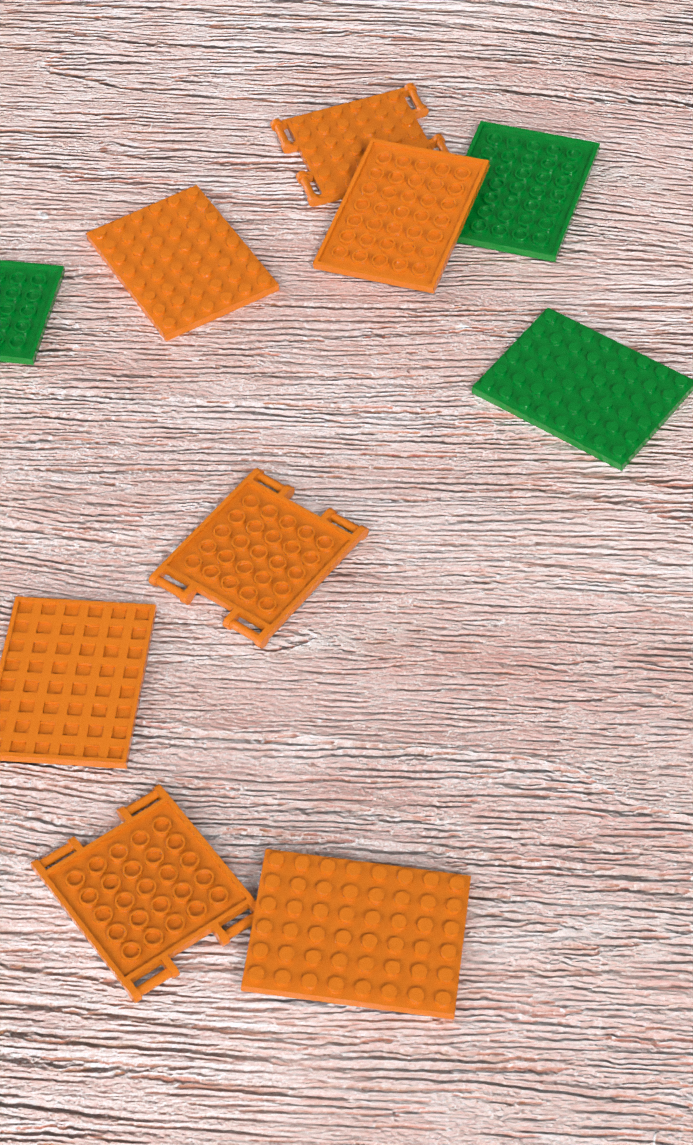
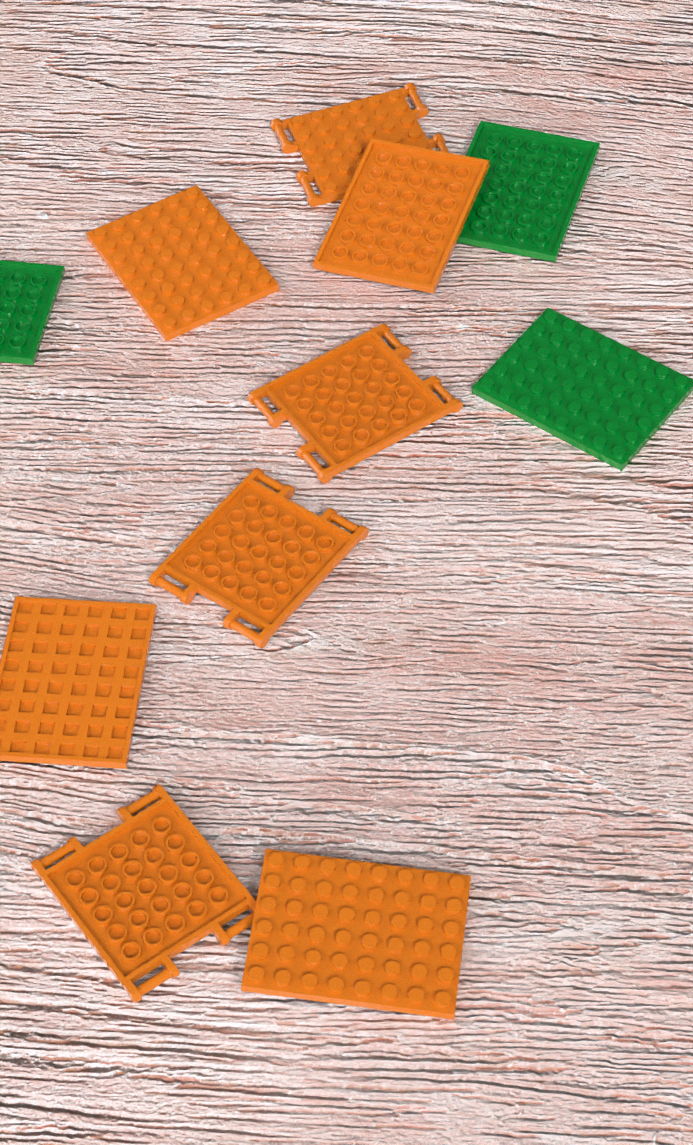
(354, 401): none -> orange plate

